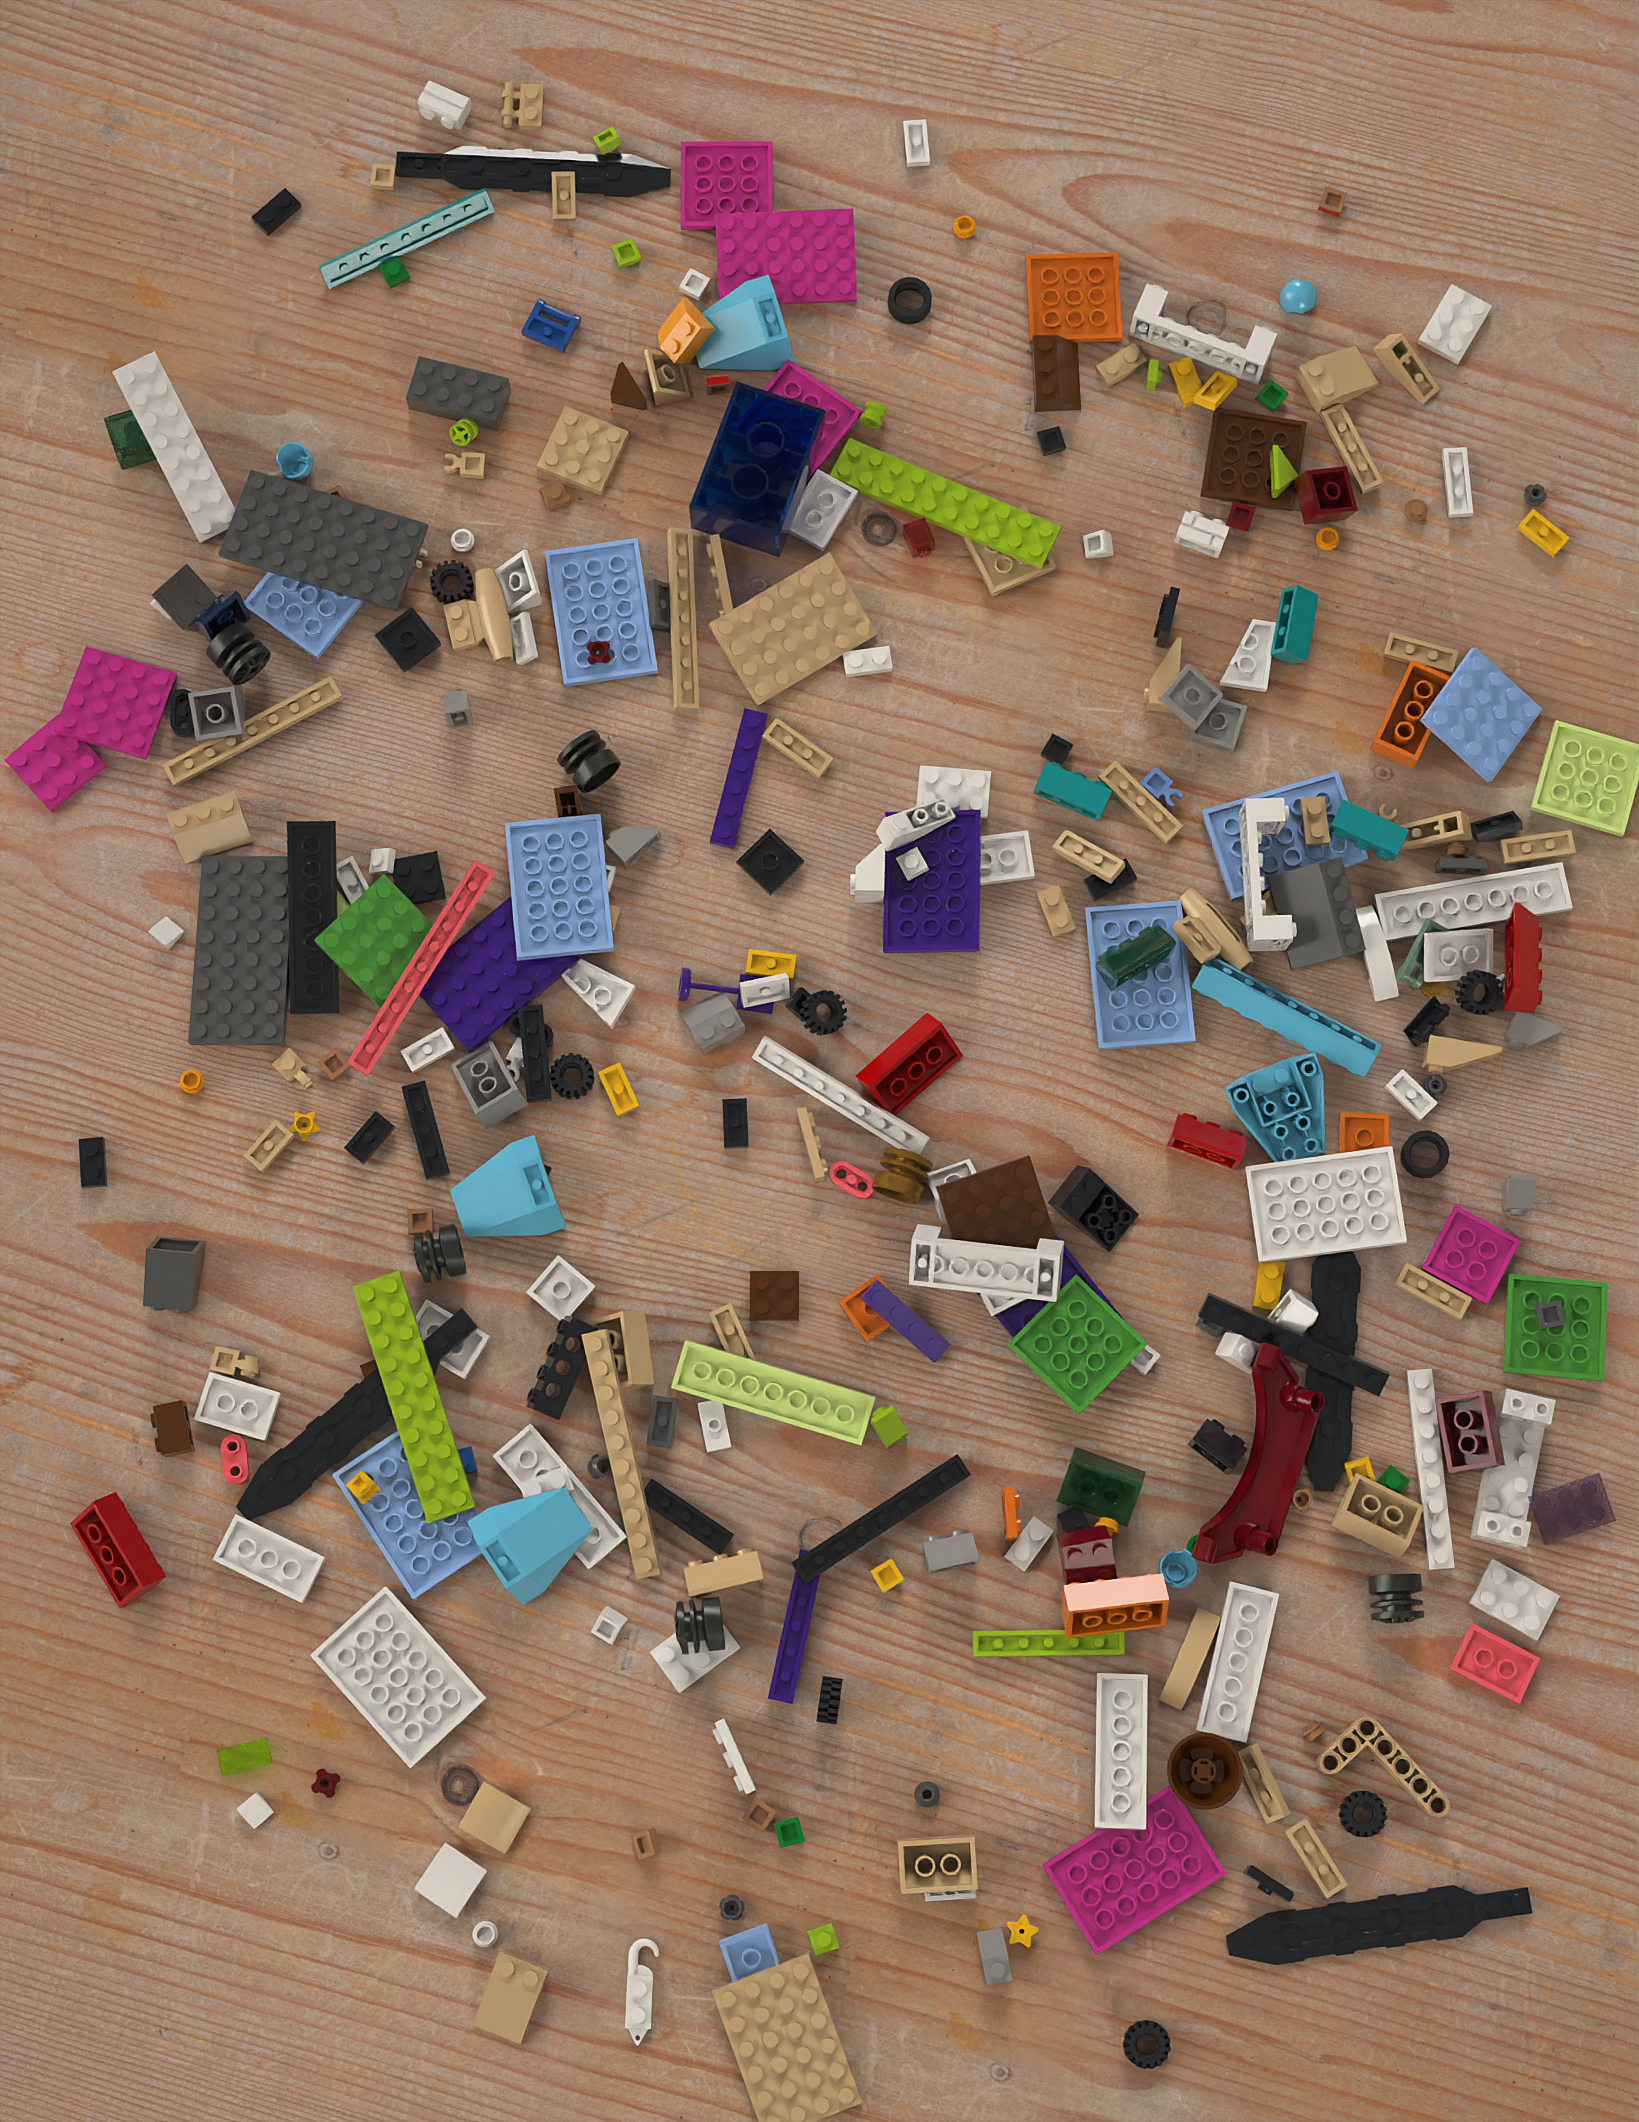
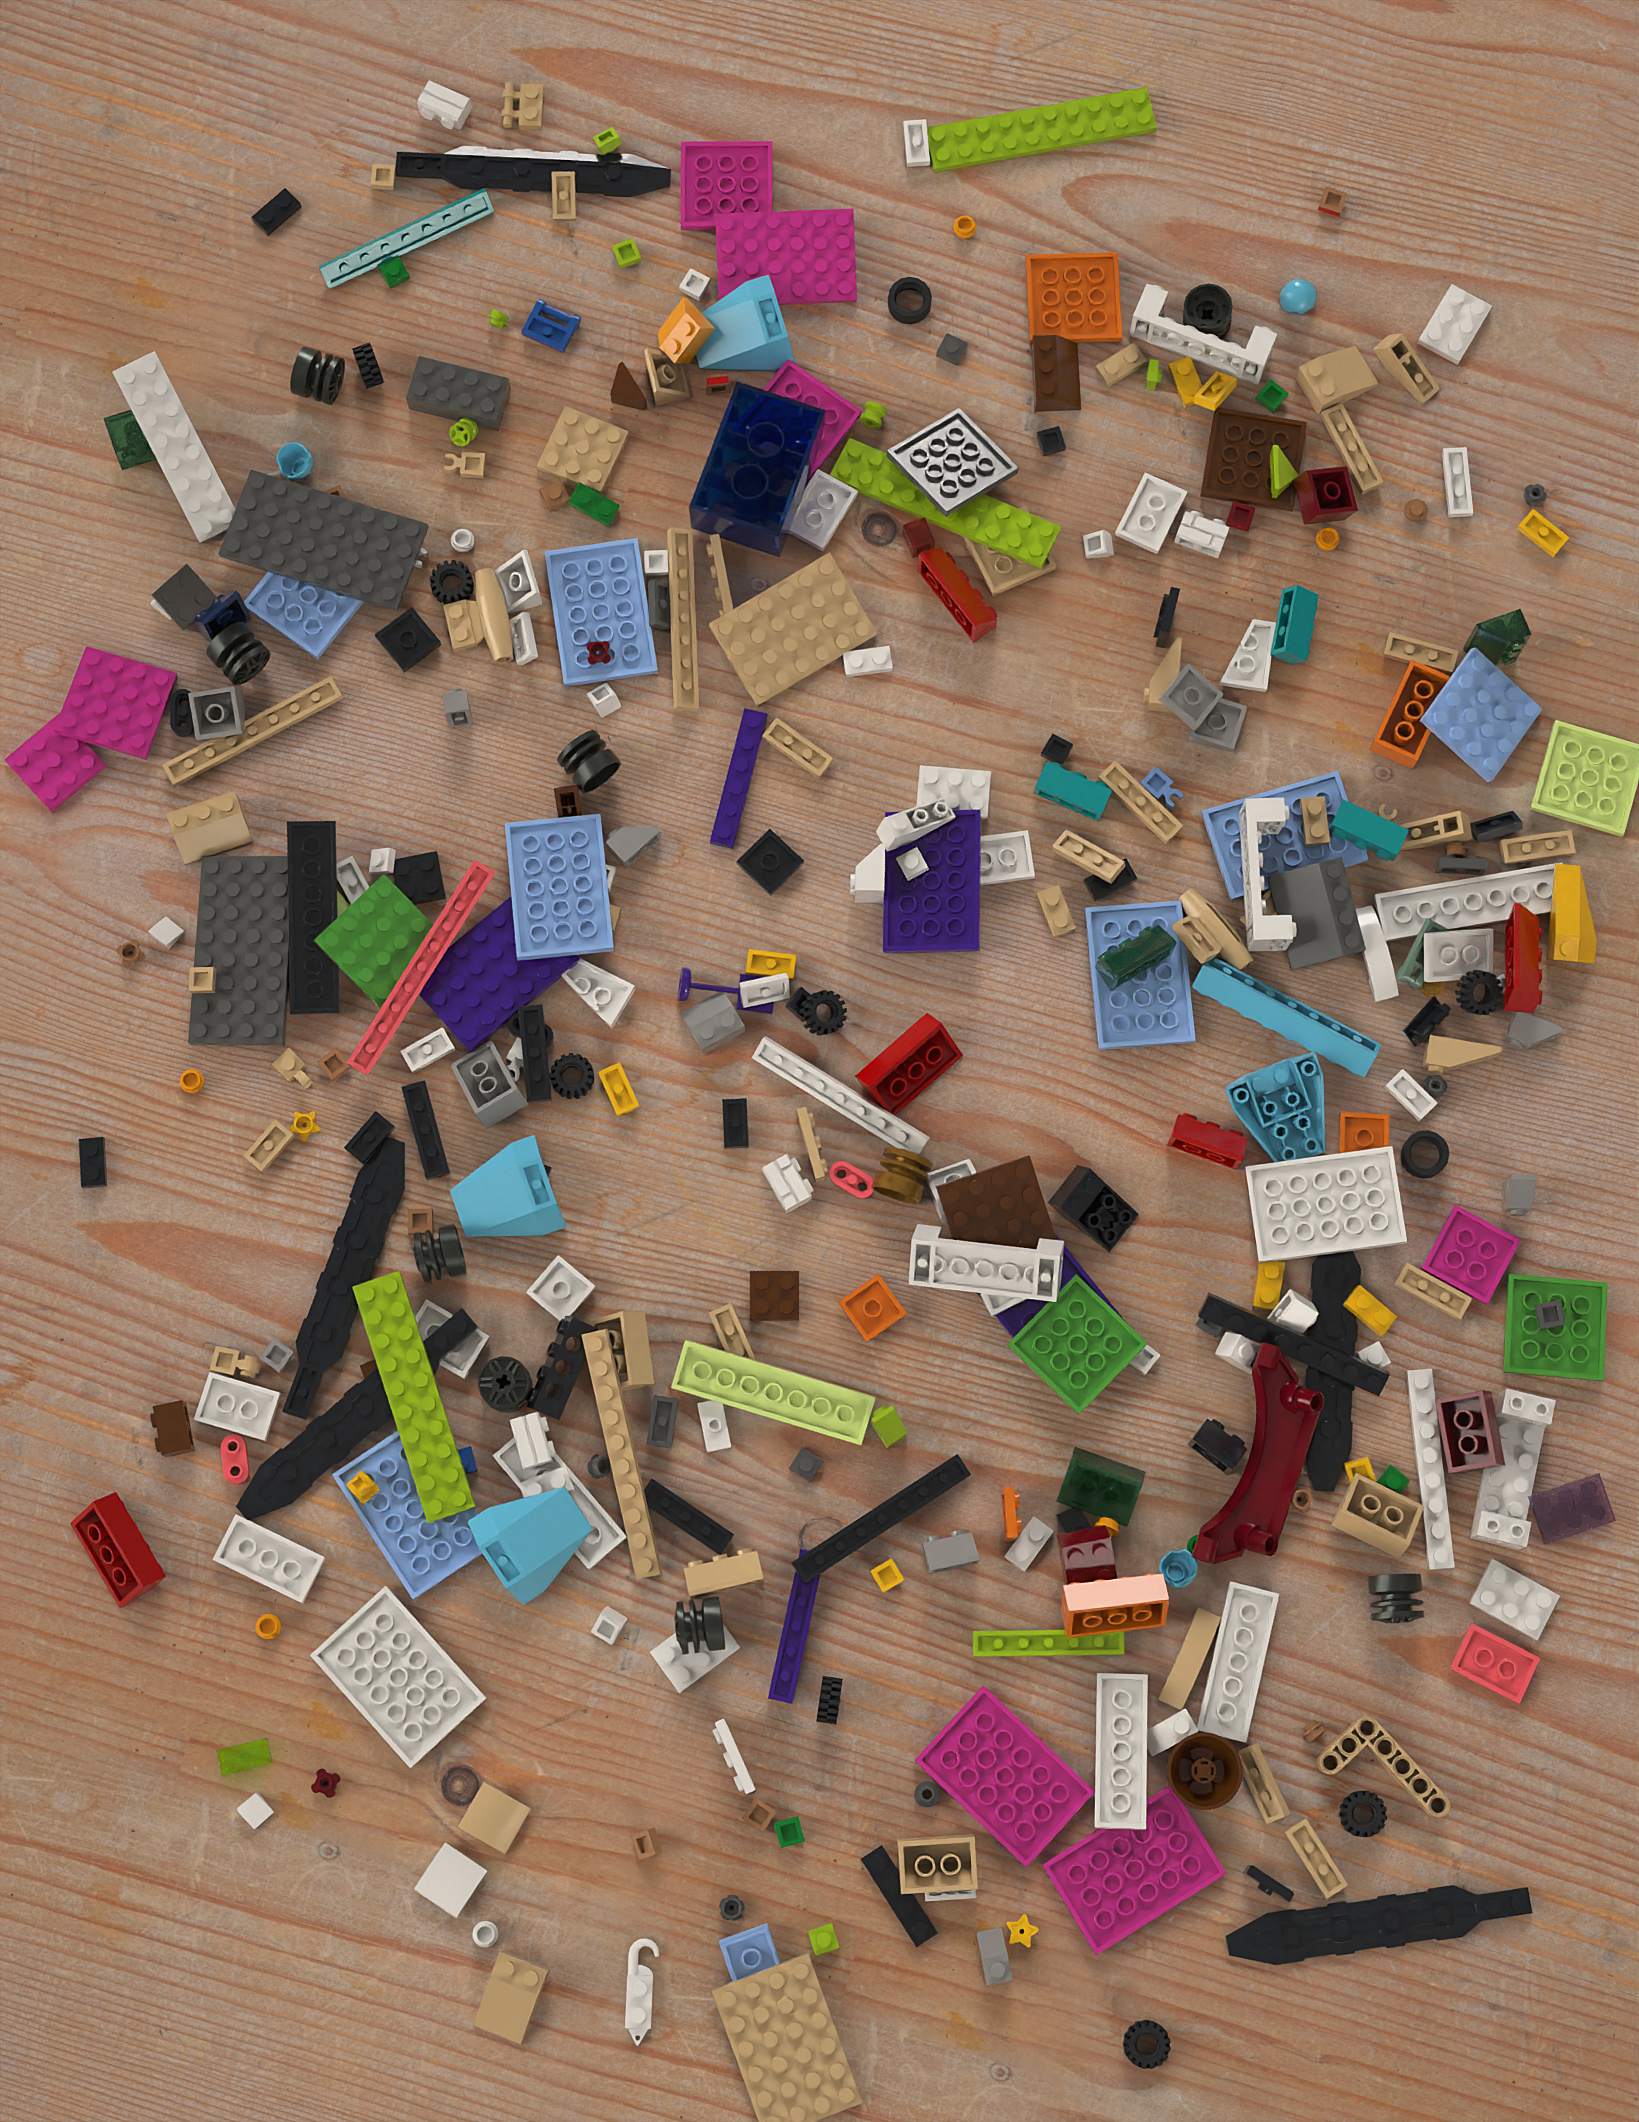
(124, 950): none -> medium nougat plate
(173, 1274): dark grey slope -> none
(202, 979): none -> tan plate
(268, 1626): none -> light orange plate
(277, 1355): none -> light grey plate
(317, 375): none -> pearl dark grey wheel
(350, 1263): none -> black plate
(368, 365): none -> black tyre
(498, 318): none -> lime plate
(511, 1397): none -> pearl dark grey wheel
(532, 1440): none -> white brick
(593, 504): none -> green plate
(604, 700): none -> white slope
(656, 563): none -> white plate
(787, 1183): none -> white brick
(806, 1464): none -> dark grey plate
(904, 1905): none -> black plate
(905, 1321): dark purple plate -> none
(951, 349): none -> dark grey plate
(952, 462): none -> plate
(956, 593): none -> red slope
(1004, 1776): none -> dark pink plate
(1040, 129): none -> lime plate
(1151, 513): none -> white plate
(1170, 1732): none -> white slope
(1208, 302): none -> pearl dark grey wheel
(1369, 1310): none -> yellow plate
(1374, 1355): none -> white plate
(1500, 637): none -> clear green slope
(1571, 924): none -> yellow wedge

